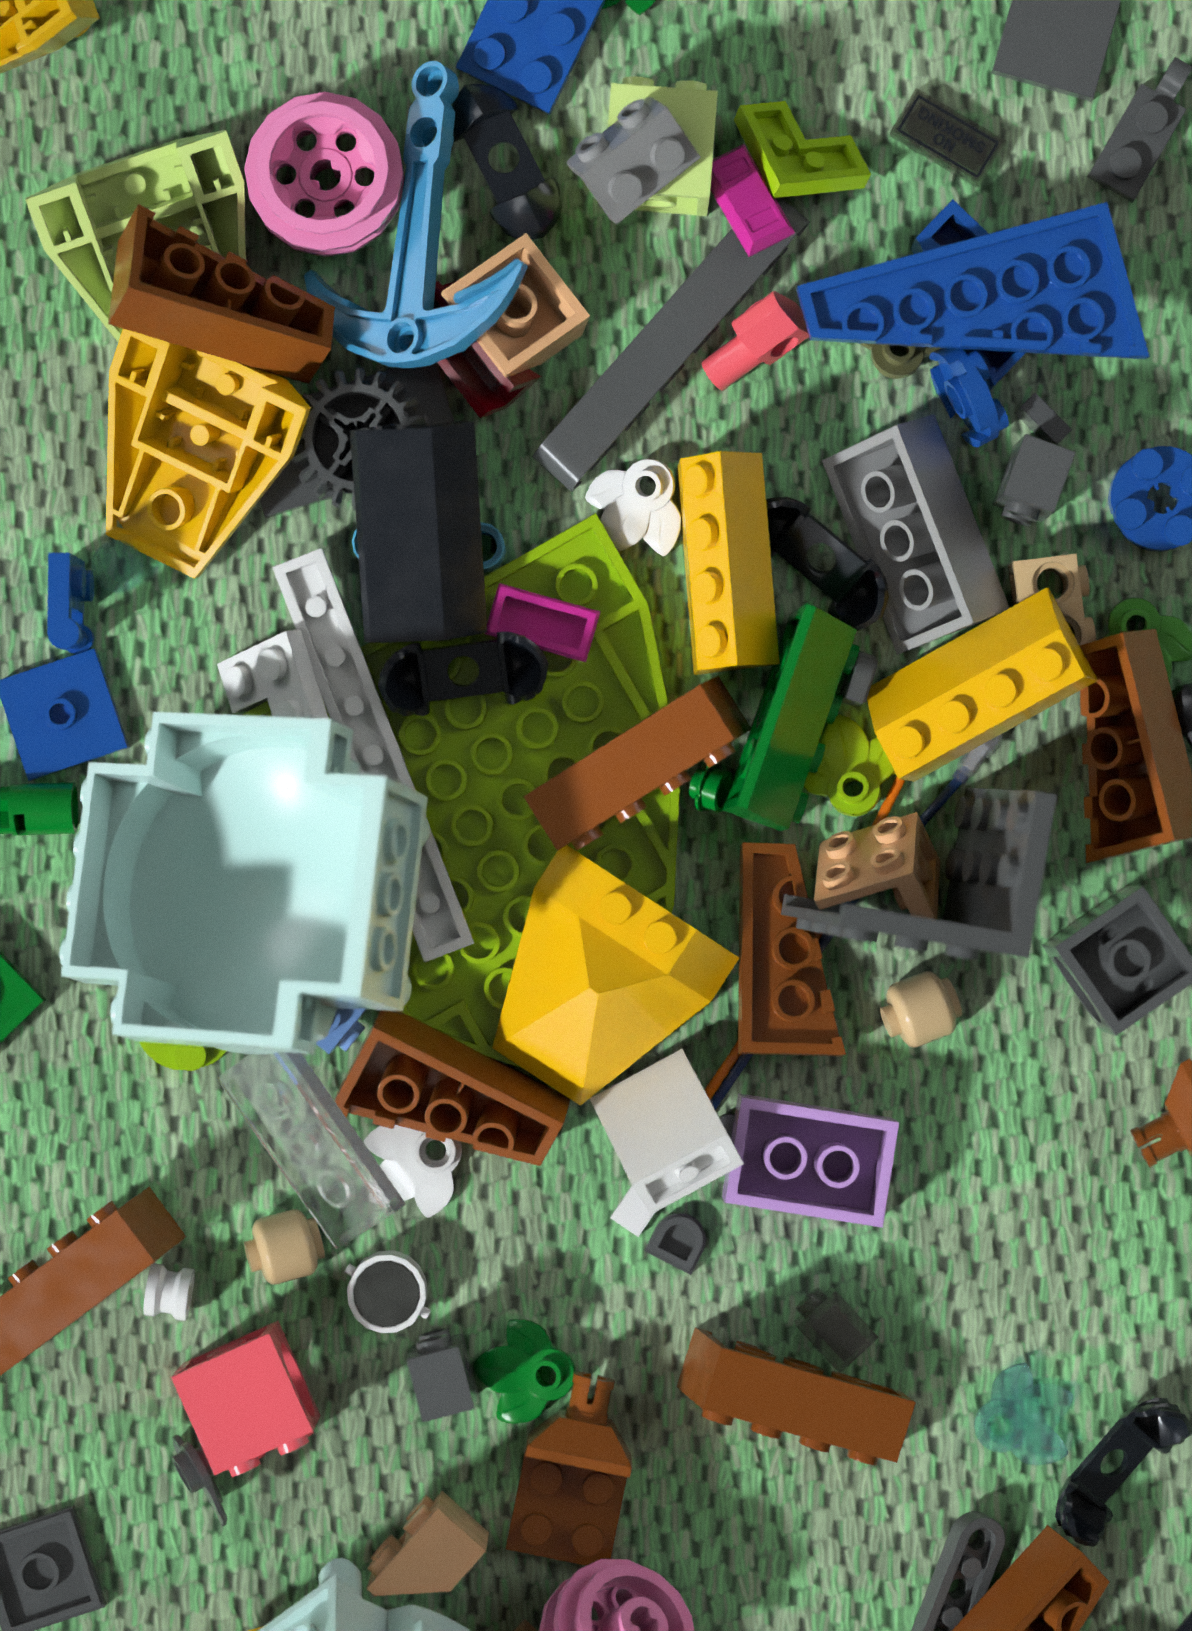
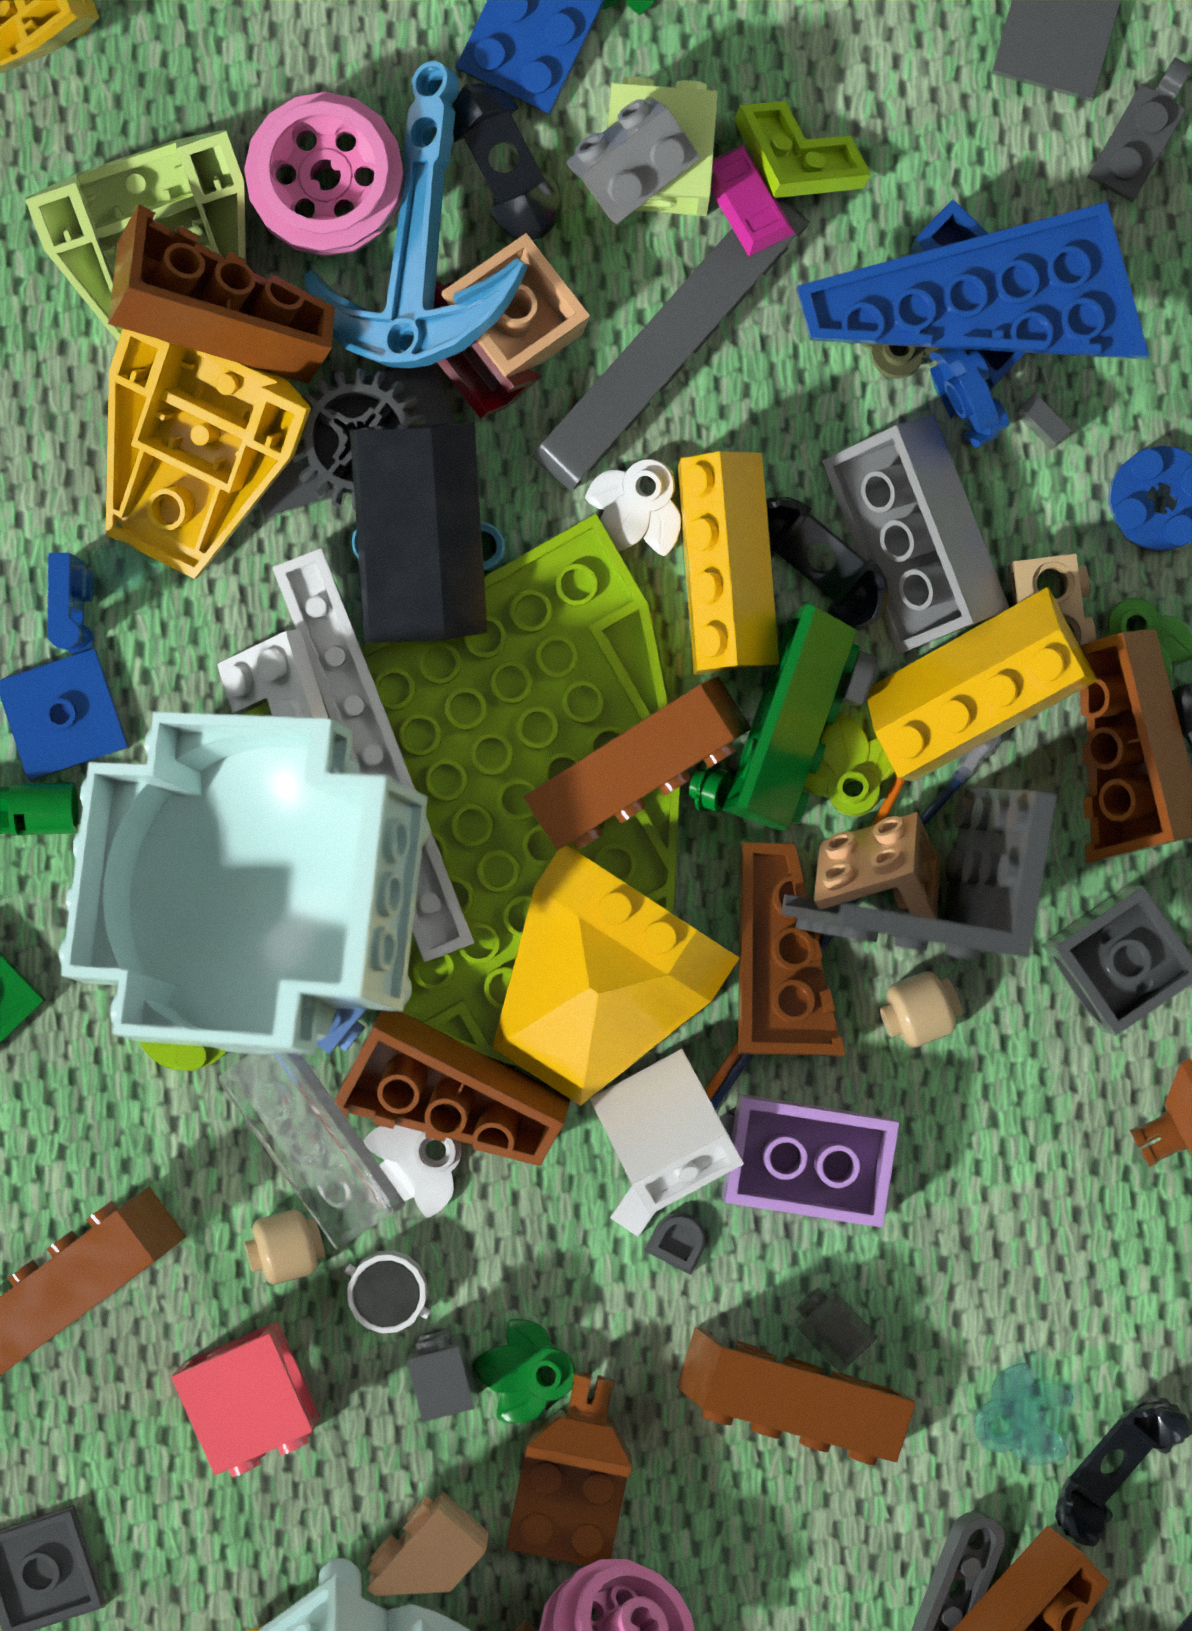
(169, 1292): white wheel -> none
(197, 1474): dark grey plate -> none
(421, 675): black piece -> none
(546, 621): dark pink tile -> none
(763, 335): coral piece -> none
(947, 138): clear smoke tile -> none
(1032, 480): dark grey brick -> none

